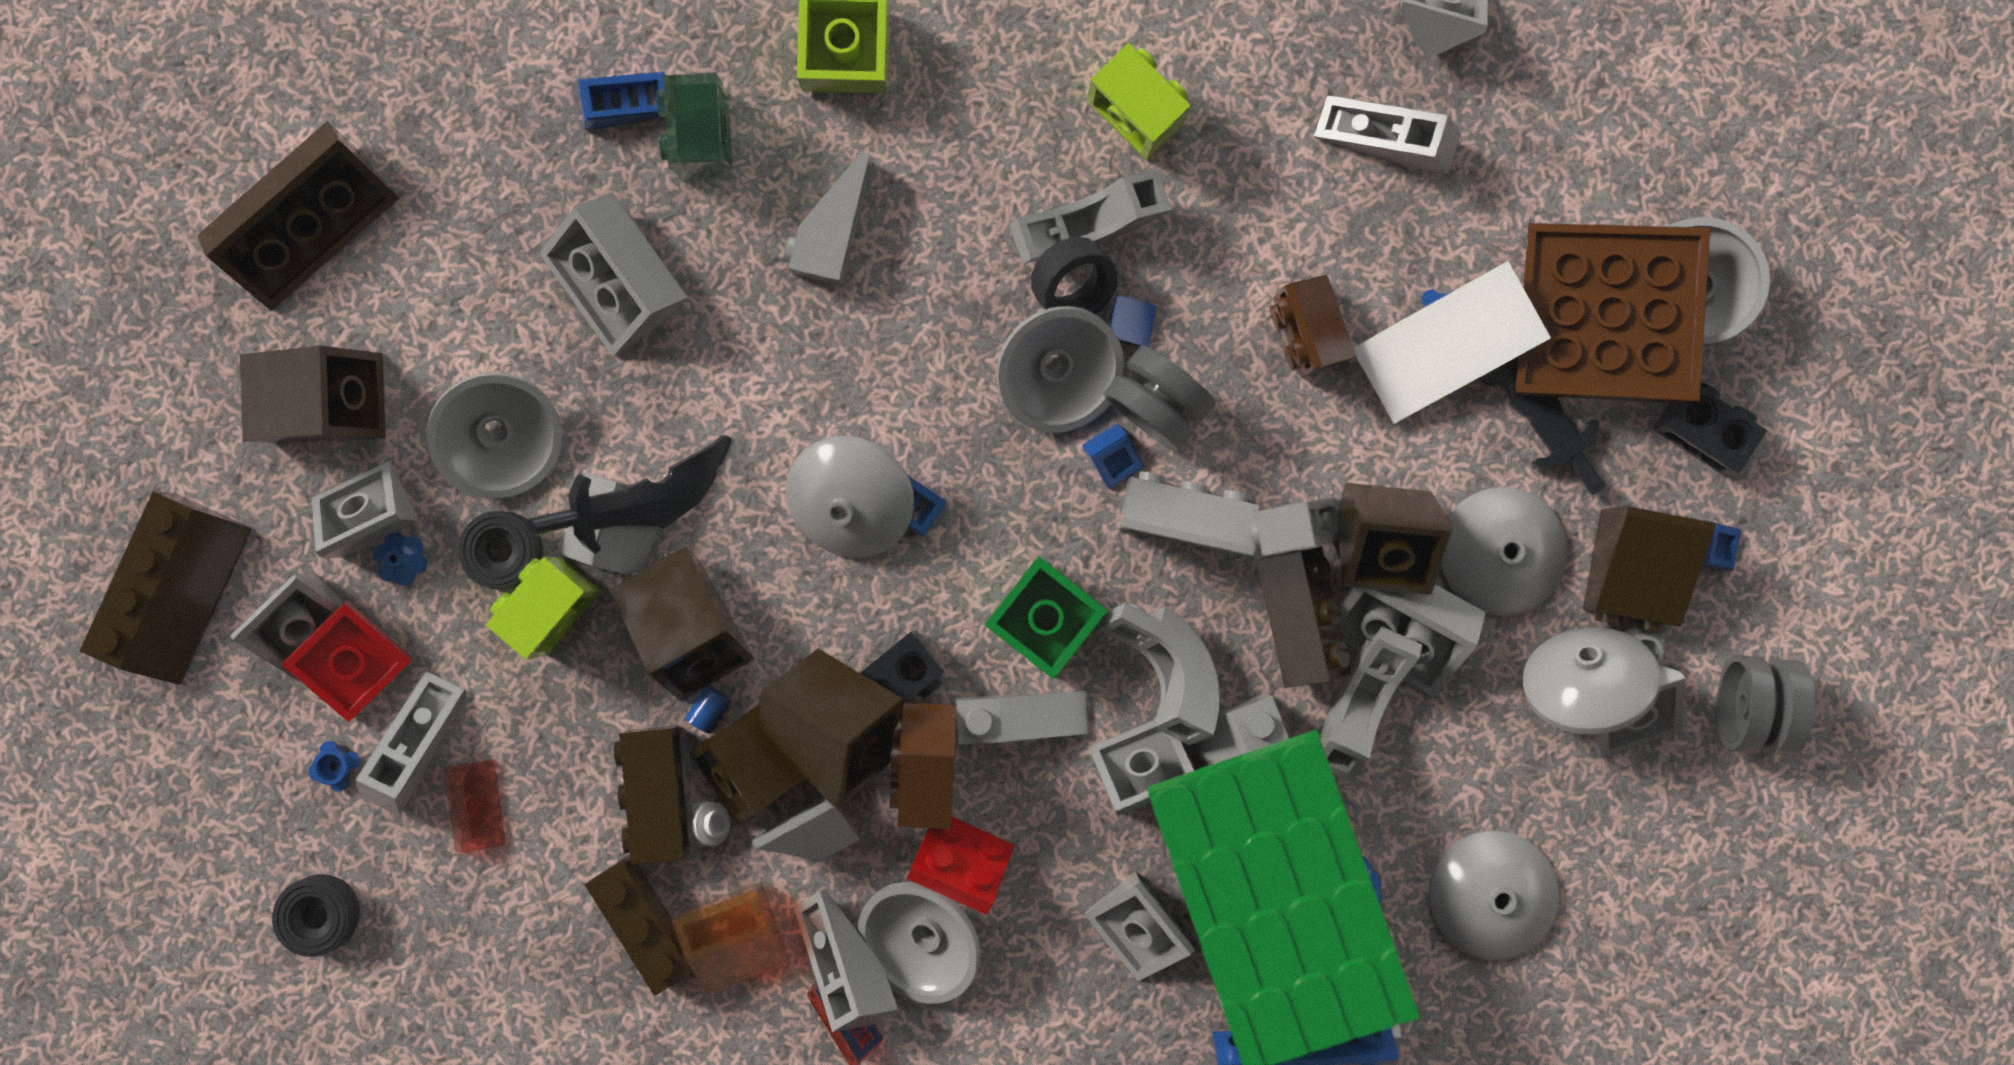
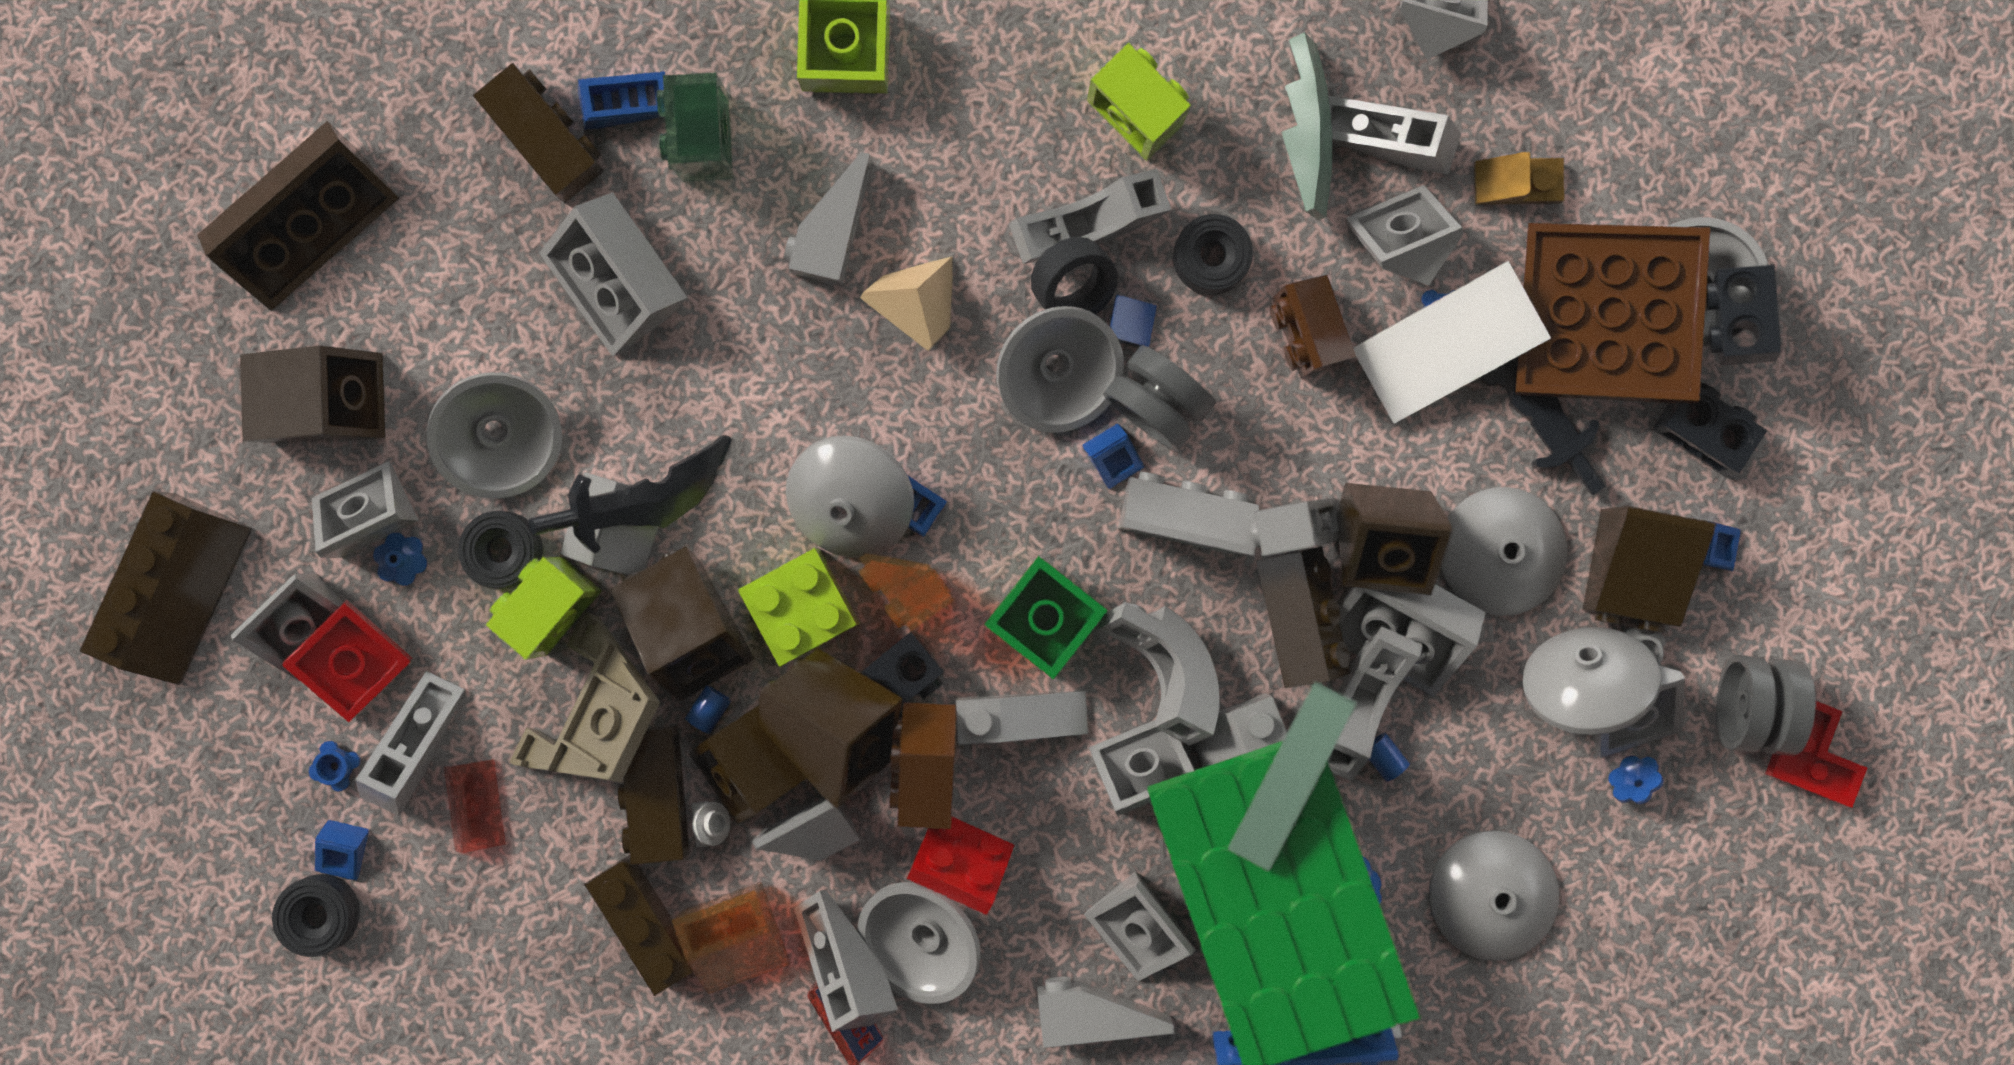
(340, 849): none -> blue slope
(540, 131): none -> dark brown brick
(605, 719): none -> dark tan wing
(798, 606): none -> lime brick
(910, 586): none -> clear orange slope
(916, 300): none -> tan slope
(1084, 1014): none -> light grey slope
(1217, 230): none -> black tyre
(1292, 775): none -> sand green slope
(1311, 139): none -> slope
(1387, 758): none -> blue hinge
(1408, 234): none -> light grey slope
(1519, 180): none -> pearl gold slope
(1636, 779): none -> blue plant
(1757, 315): none -> black brick
(1817, 768): none -> red plate

